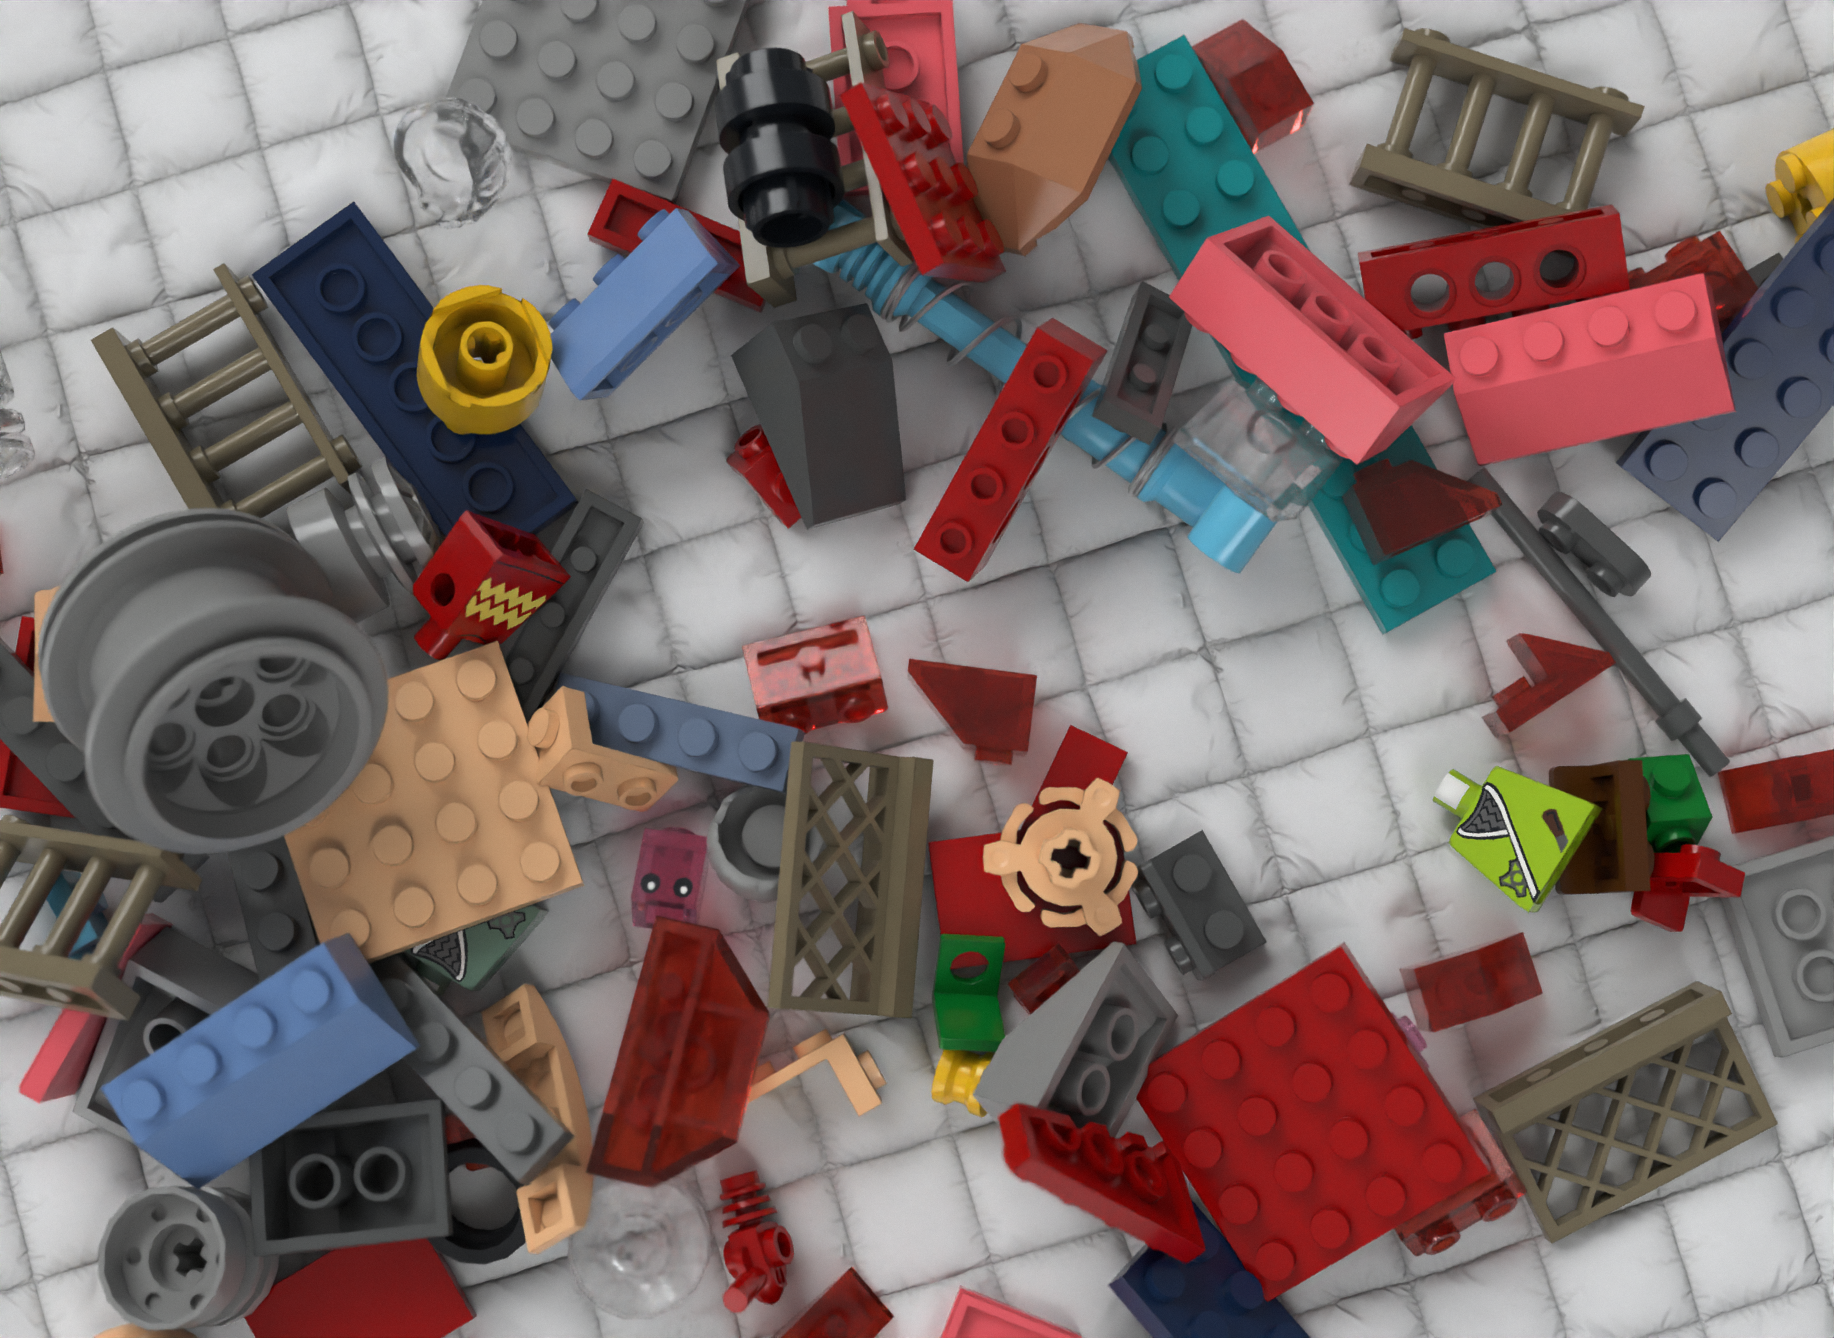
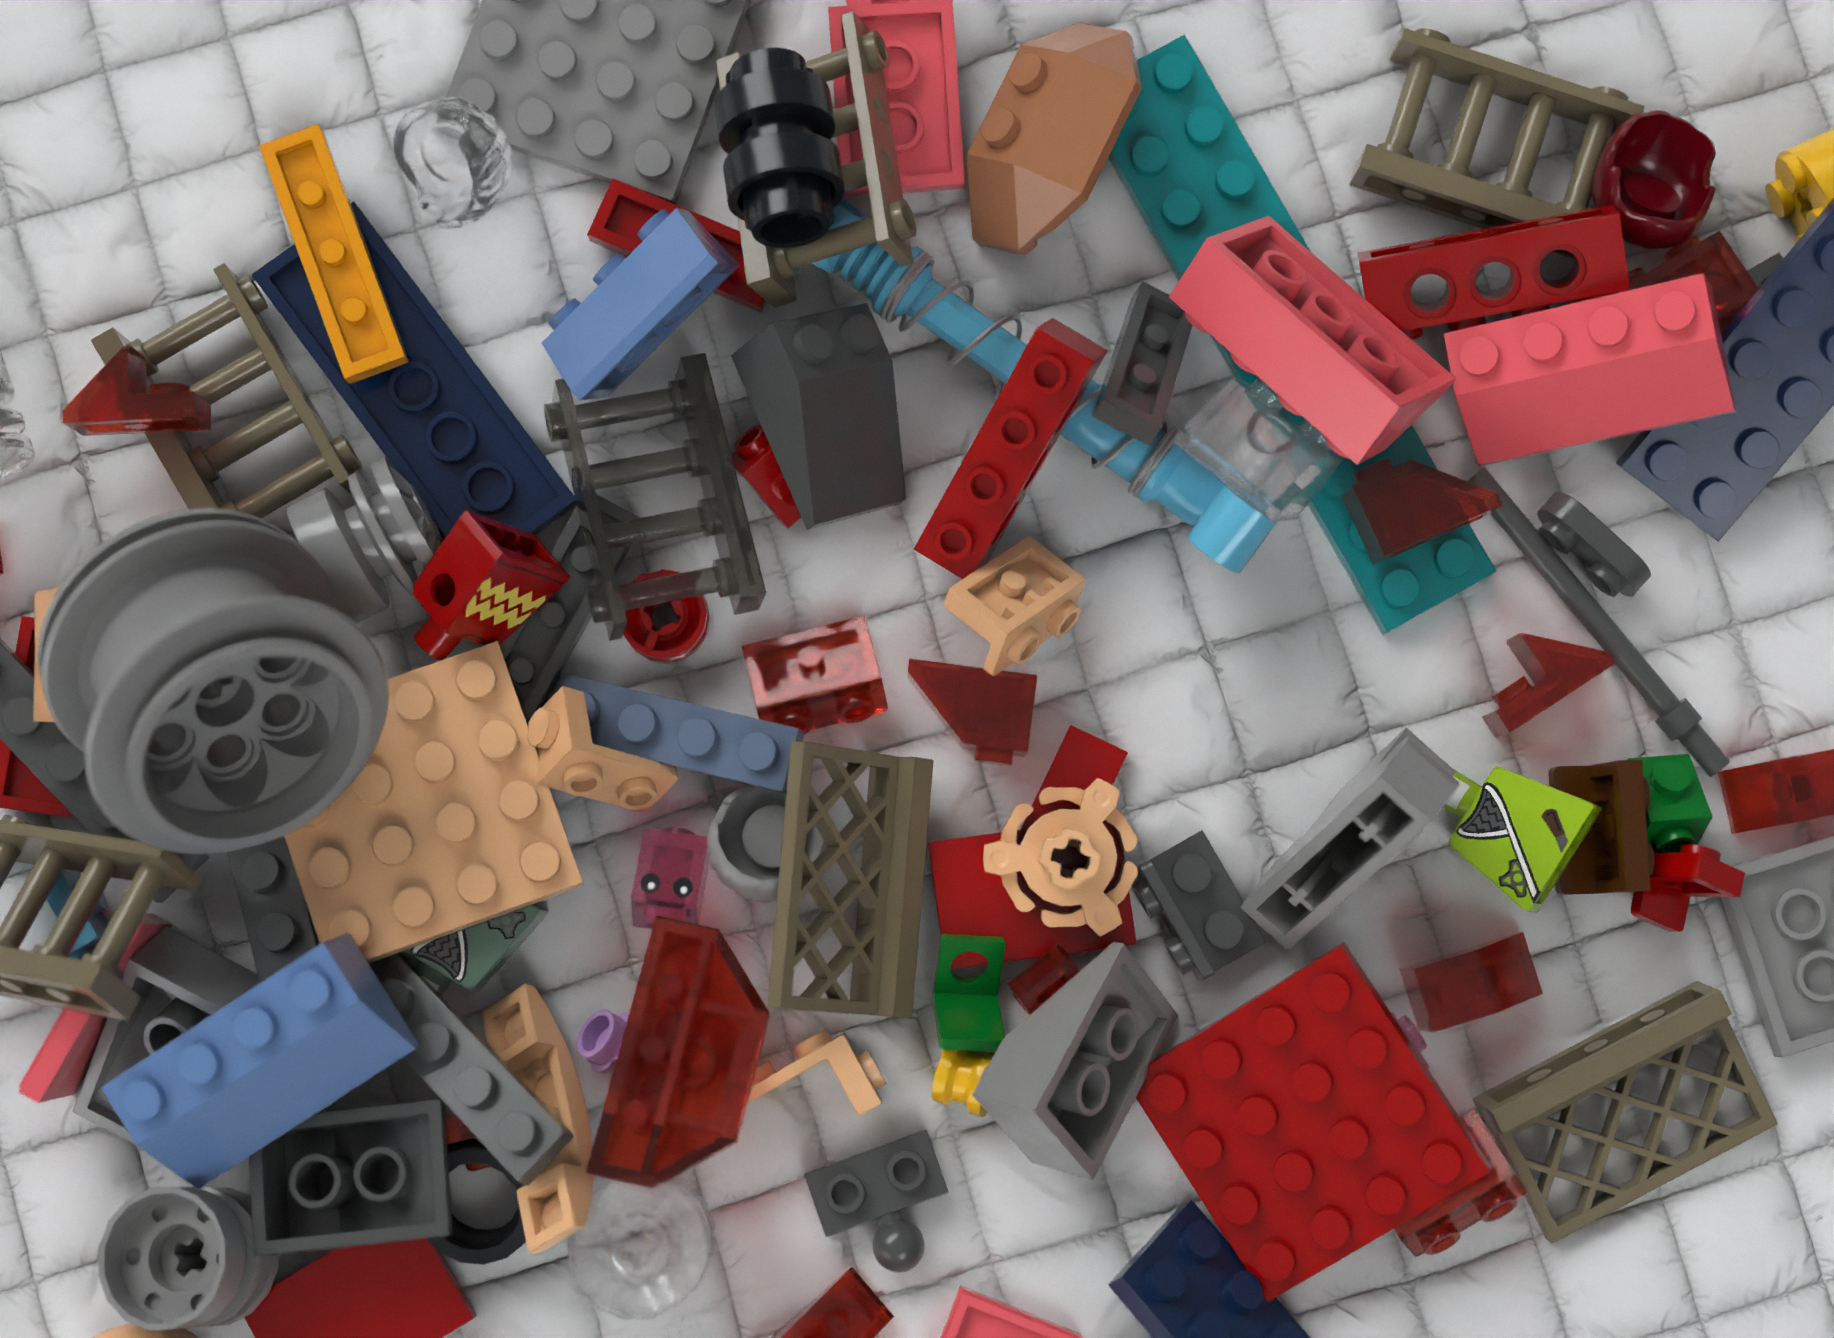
(119, 404): none -> clear red slope
(333, 254): none -> light orange plate
(515, 356): yellow brick -> none
(601, 1039): none -> lavender plate
(672, 641): none -> red wheel
(702, 455): none -> clear smoke fence
(756, 1250): red piece -> none
(877, 1188): none -> dark grey plate
(925, 184): red plate -> none
(1018, 602): none -> light nougat bracket
(1106, 1176): red wing -> none
(1255, 83): clear red slope -> none
(1352, 838): none -> light grey brick
(1656, 178): none -> dark red piece

